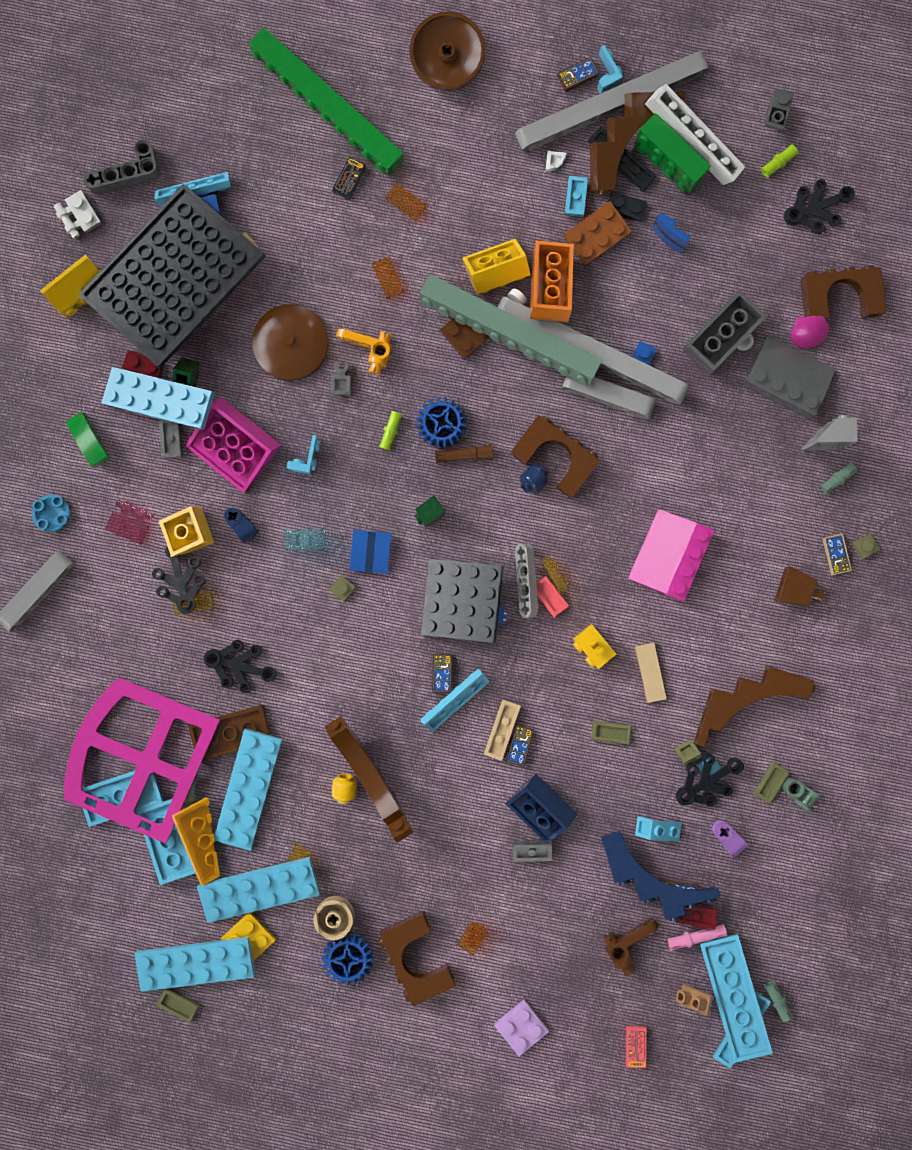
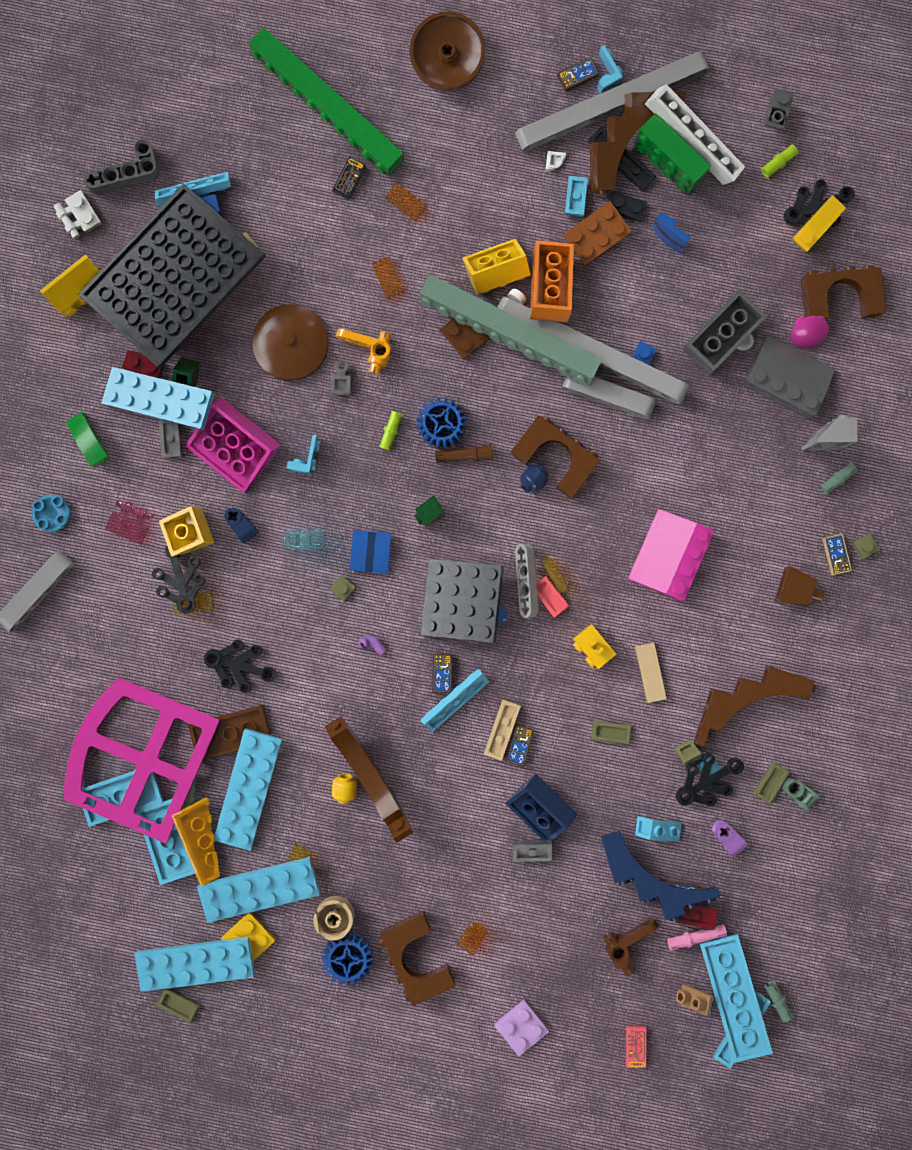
(372, 642): none -> medium lavender arm
(818, 224): none -> yellow slope

